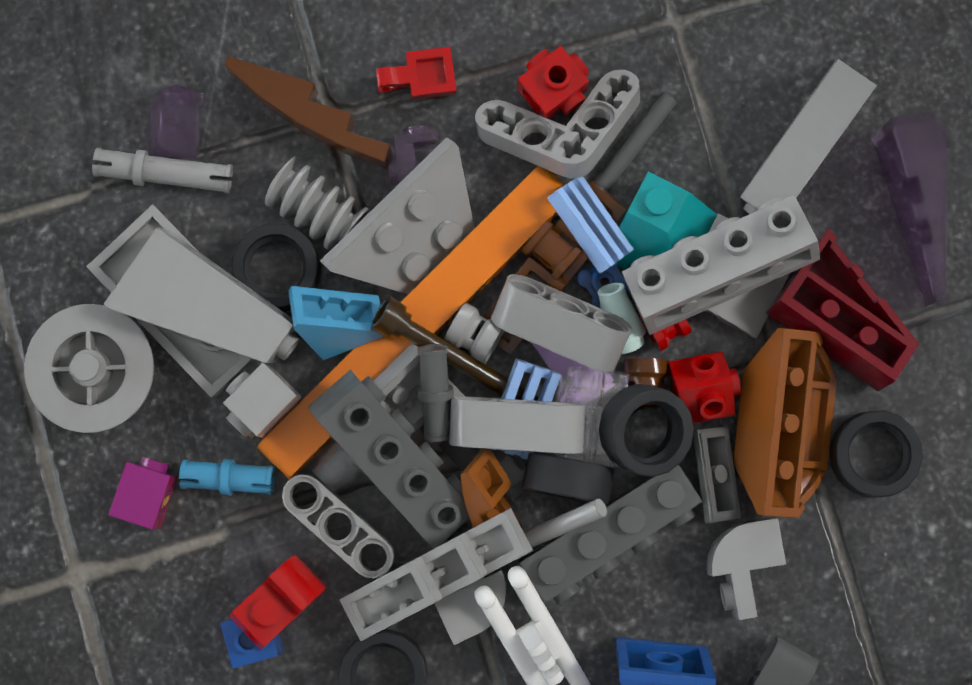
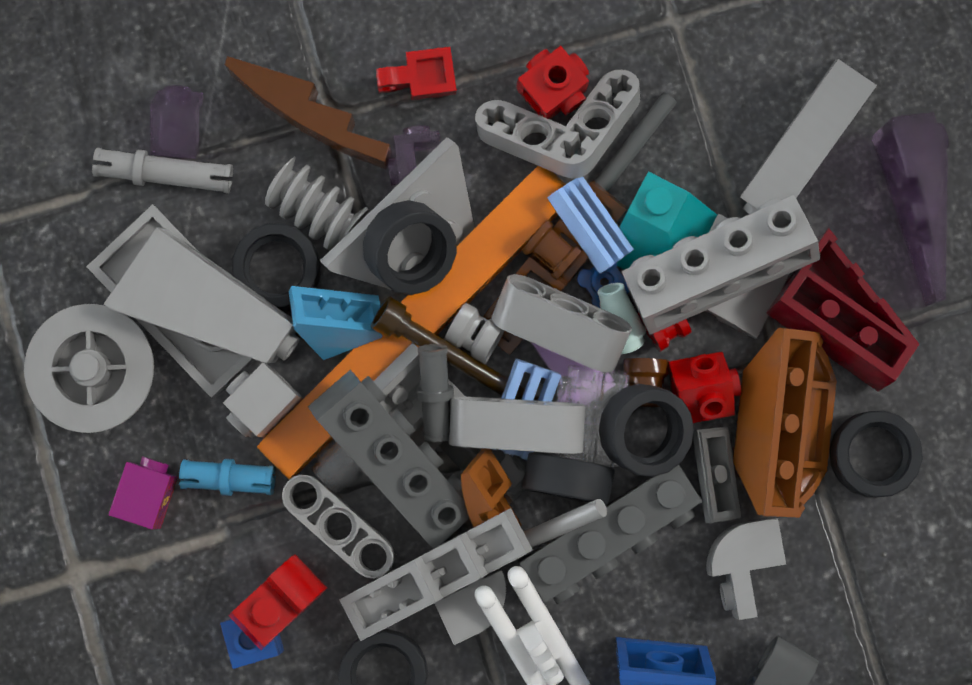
(433, 266): none -> black tyre

